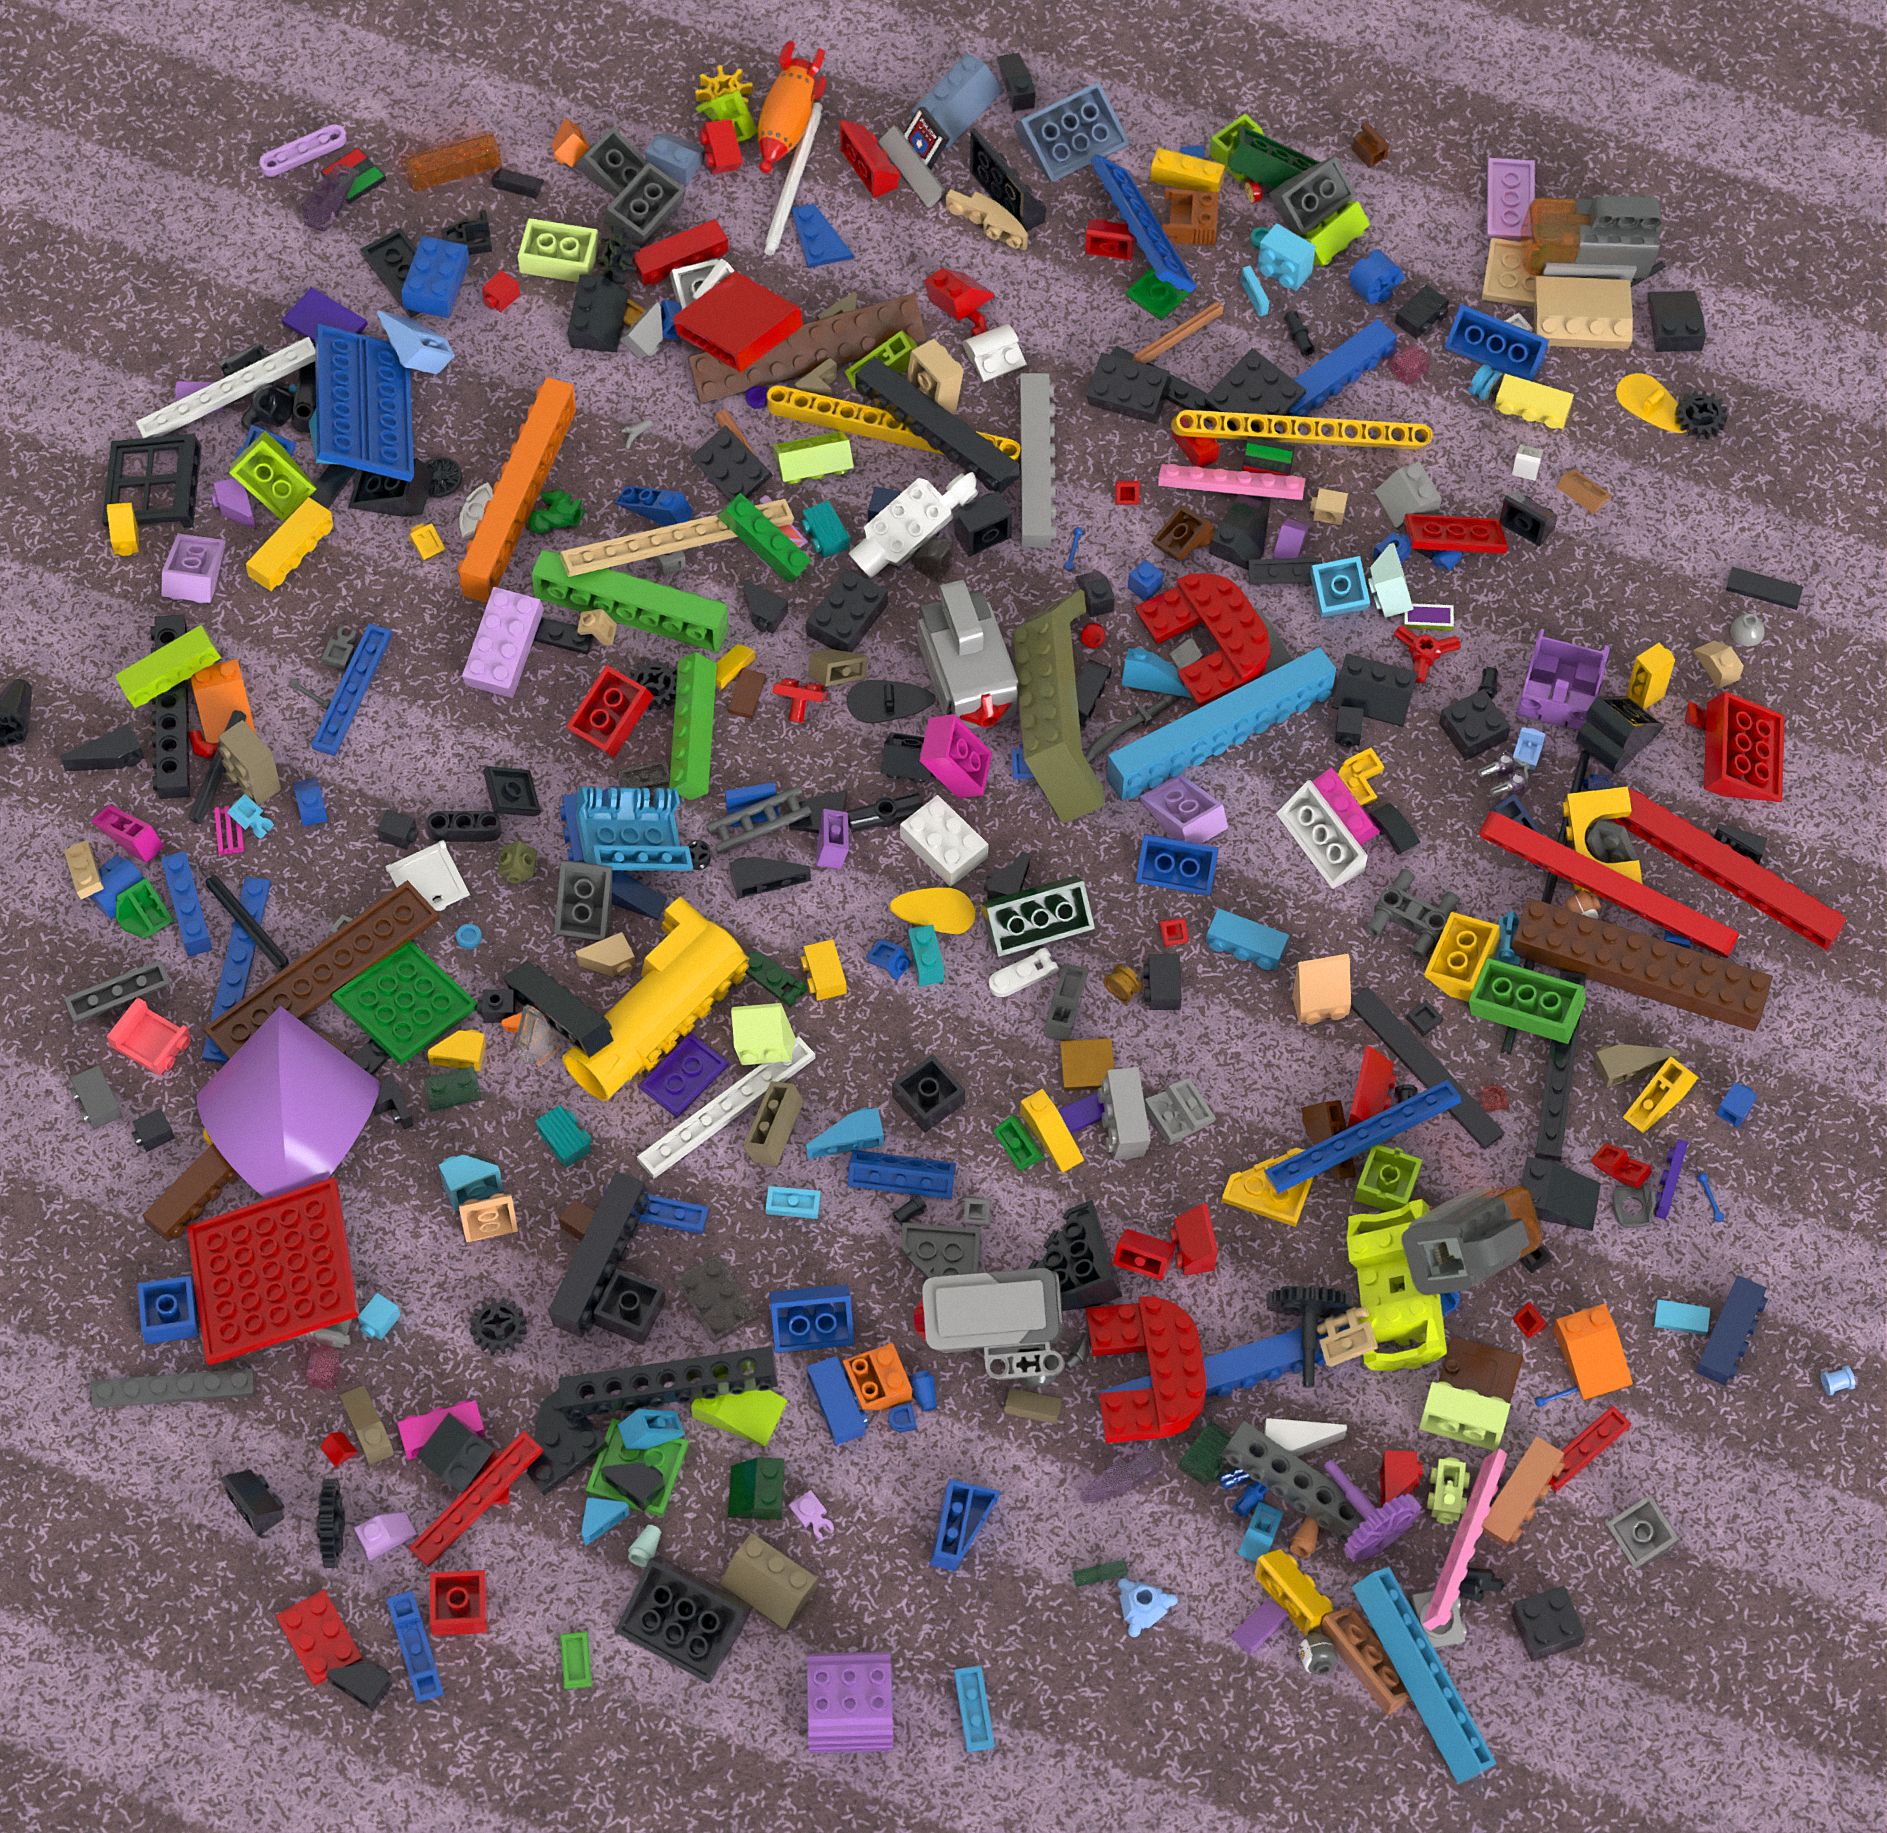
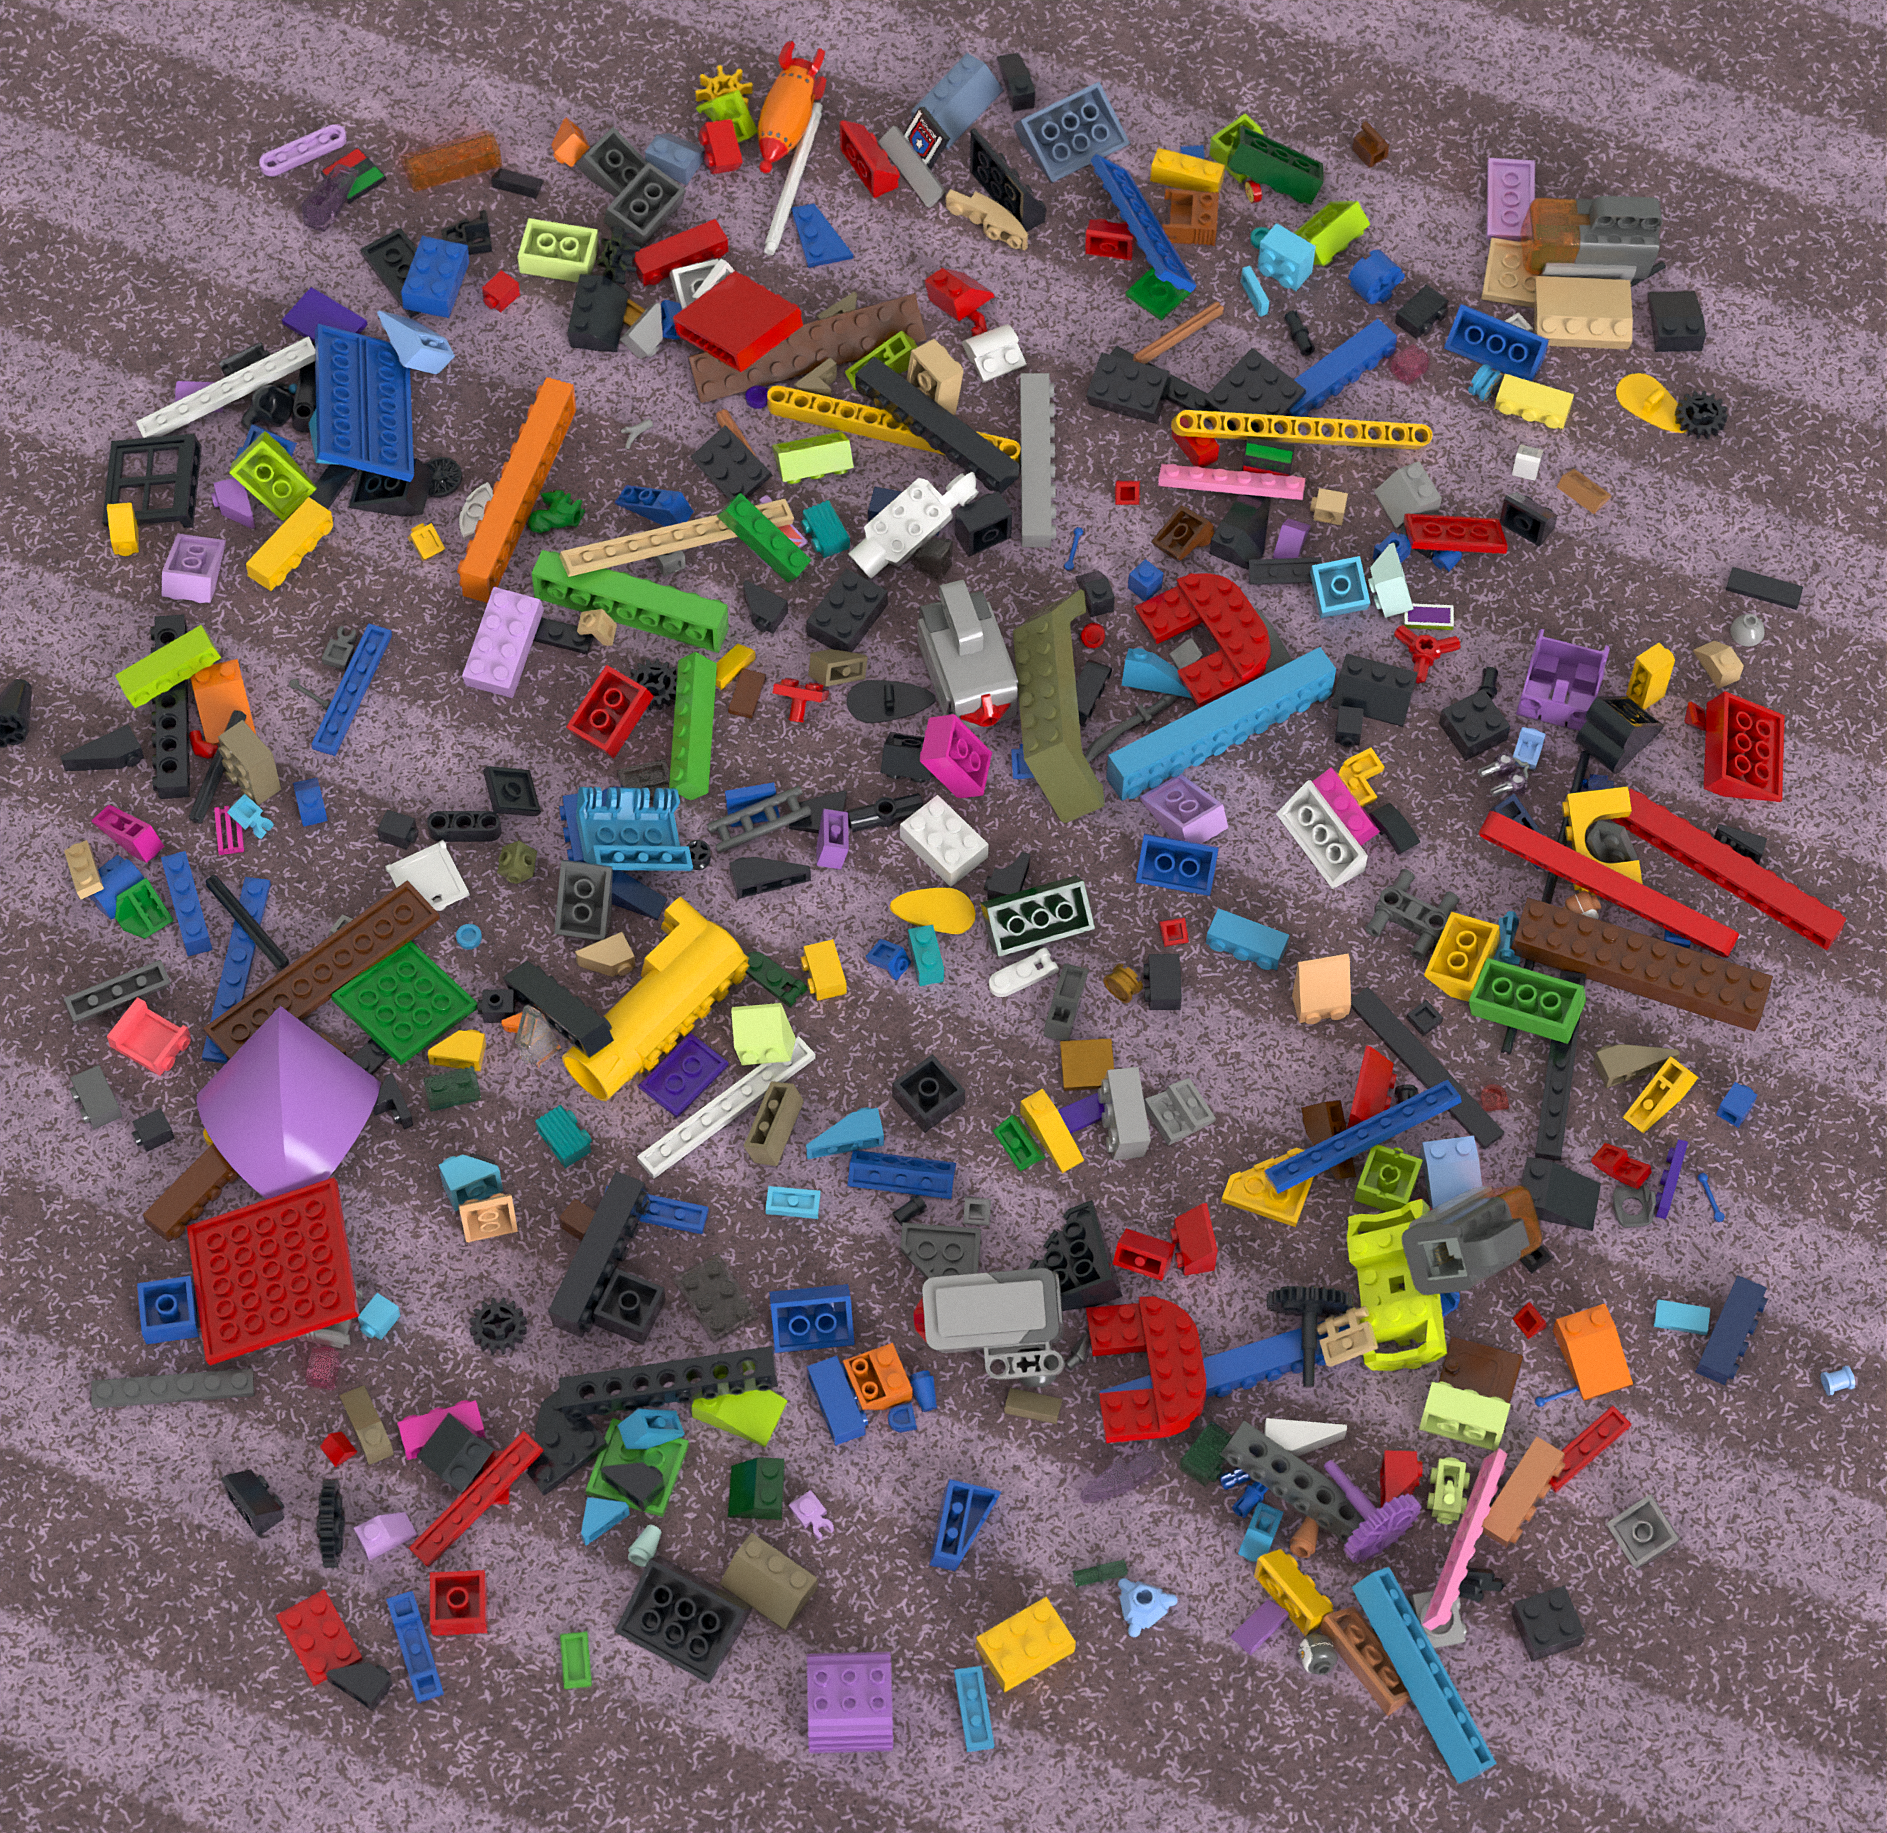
(1025, 1644): none -> yellow brick
(1312, 195): dark grey slope -> none
(1450, 1168): none -> light blue slope

